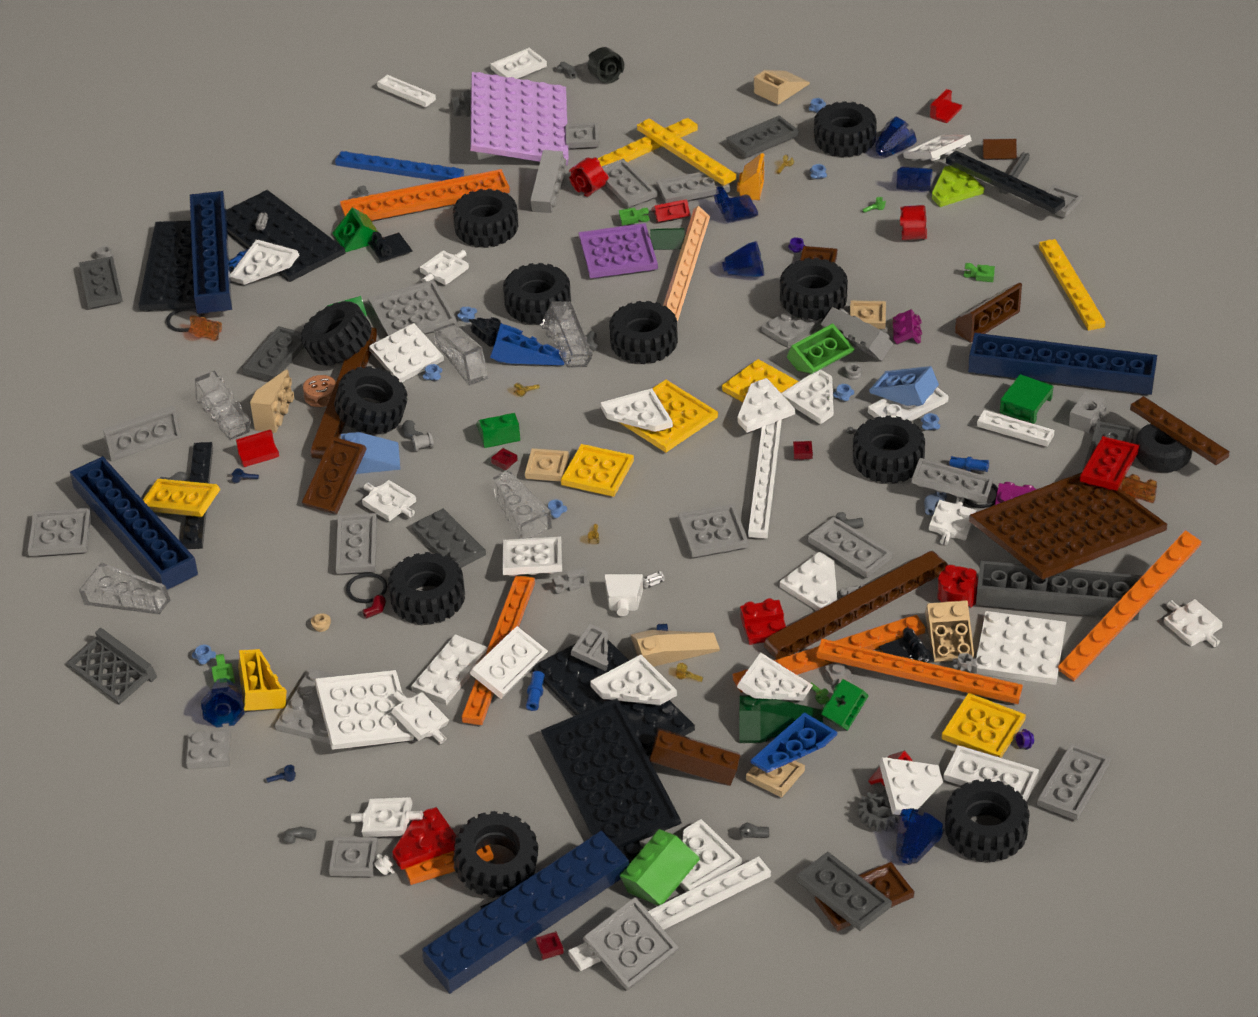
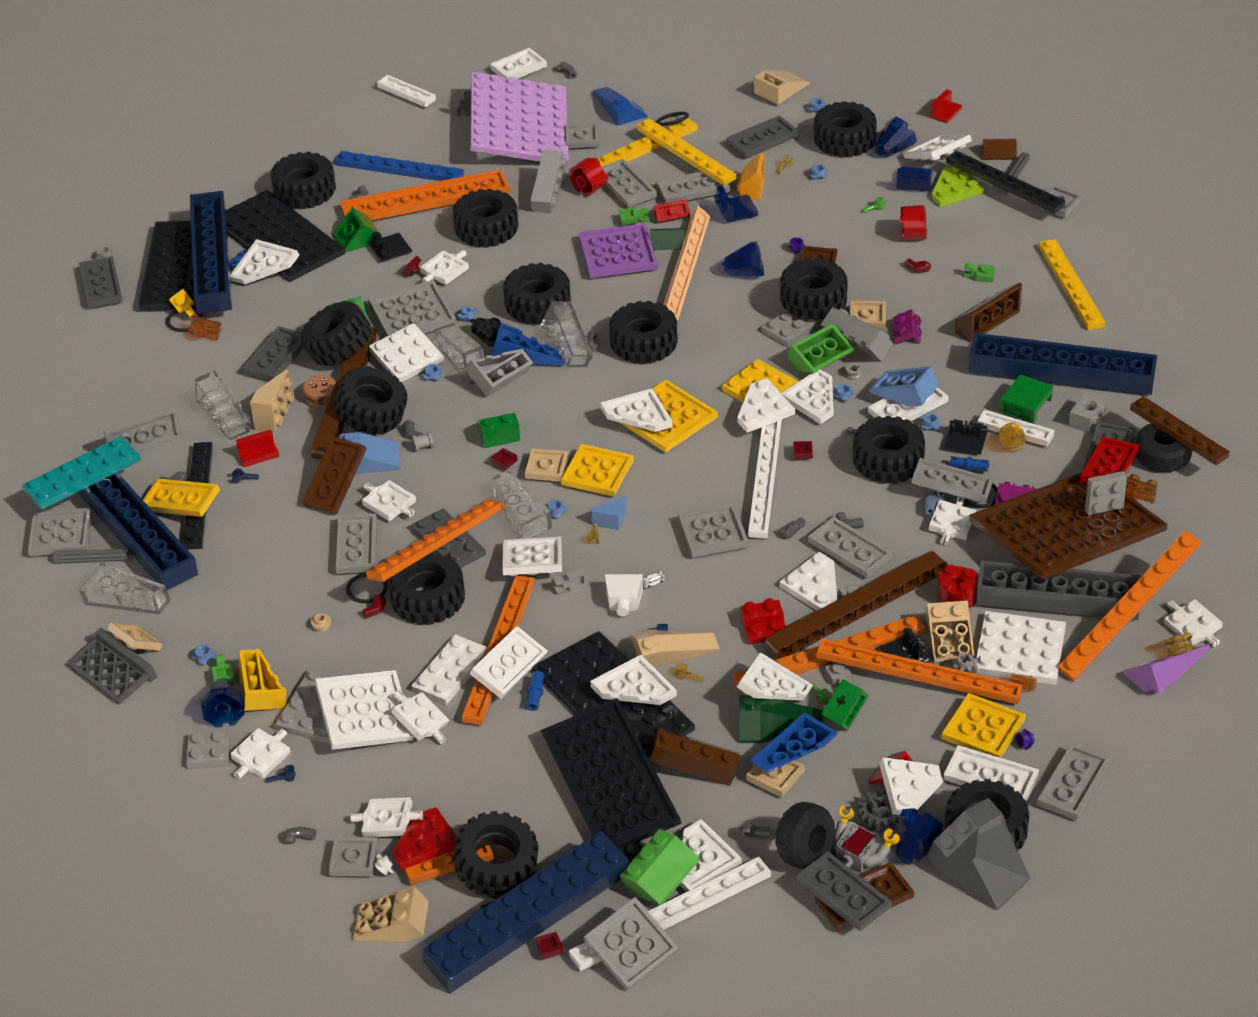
(81, 472): none -> teal plate
(90, 555): none -> dark grey axle
(134, 636): none -> tan plate
(182, 303): none -> yellow plate
(260, 753): none -> white plate
(261, 221): light grey piece -> none
(303, 180): none -> black tyre
(392, 917): none -> tan slope
(412, 267): none -> dark red plate
(434, 540): none -> orange plate
(499, 370): none -> light grey wedge
(522, 390): clear yellow hand -> none
(592, 647): light grey wing -> none
(605, 64): pearl dark grey brick -> none
(609, 514): none -> medium blue slope
(619, 107): none -> blue wedge
(671, 115): none -> black tyre
(793, 528): none -> dark grey arm
(804, 834): none -> black tyre
(858, 846): none -> torso
(918, 267): none -> dark red arm
(965, 437): none -> black hinge
(980, 855): none -> dark grey wedge
(1012, 437): none -> clear yellow wheel
(1028, 682): none -> clear orange pin
(1105, 493): none -> light grey plate
(1165, 670): none -> medium lavender wedge
(1179, 644): none -> clear yellow wheel

